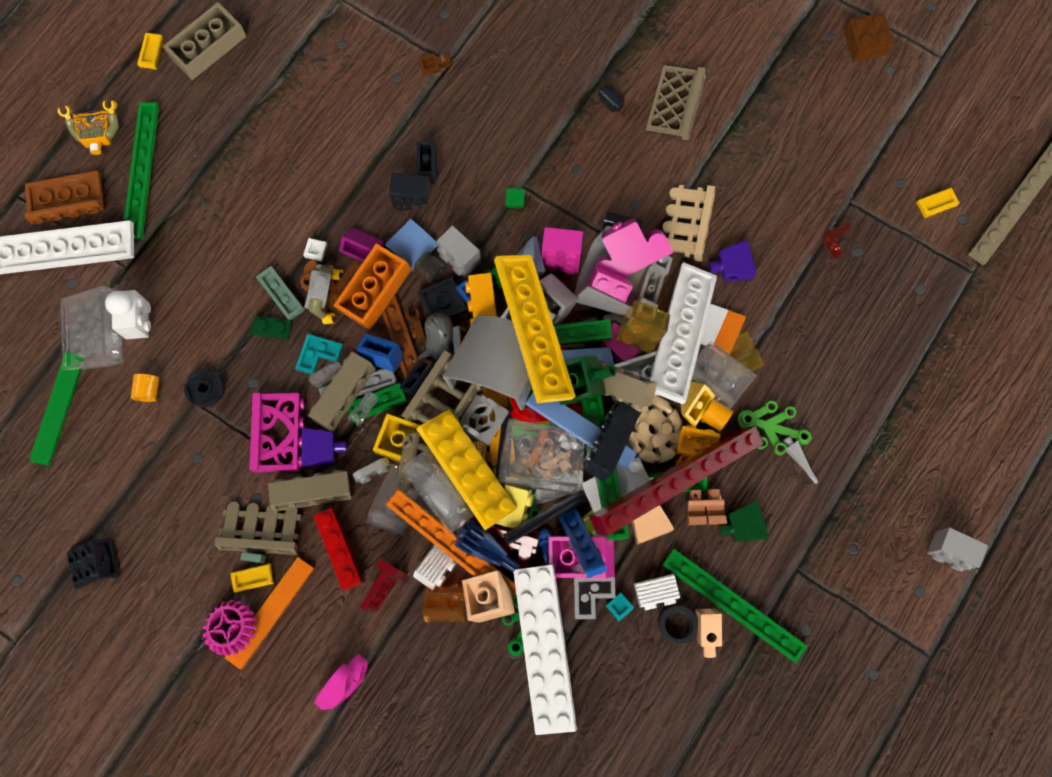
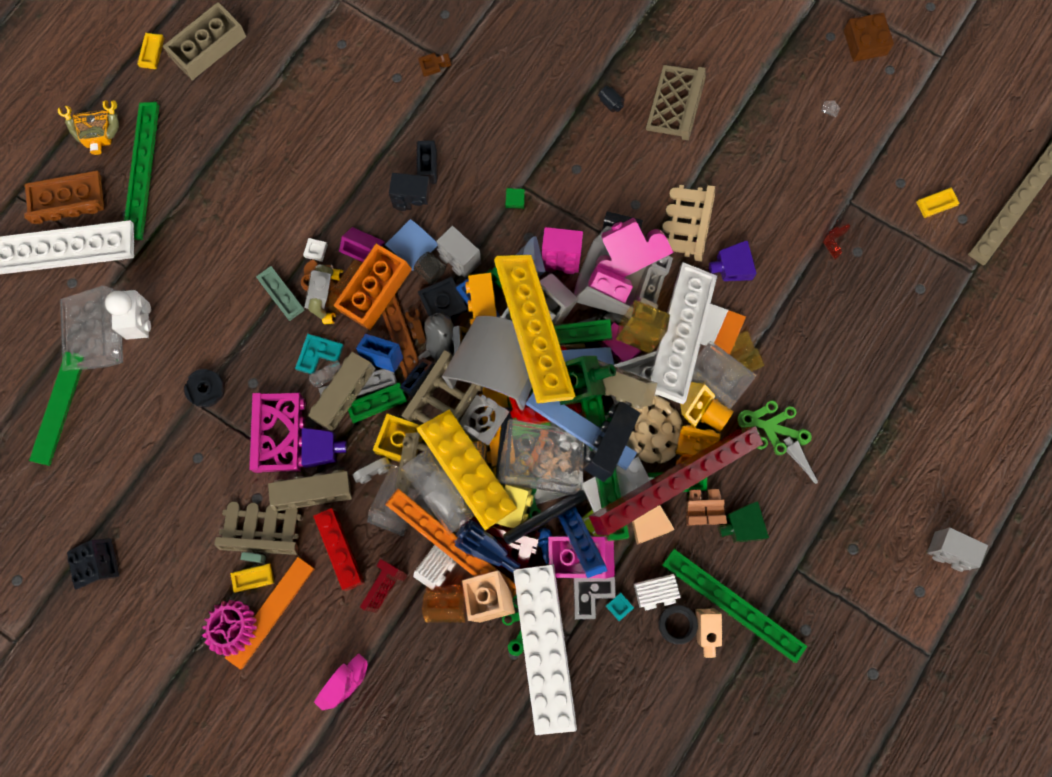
(144, 387): light orange piece -> none
(271, 328): dark green plate -> none
(365, 406): clear bar -> none
(830, 108): none -> clear piece

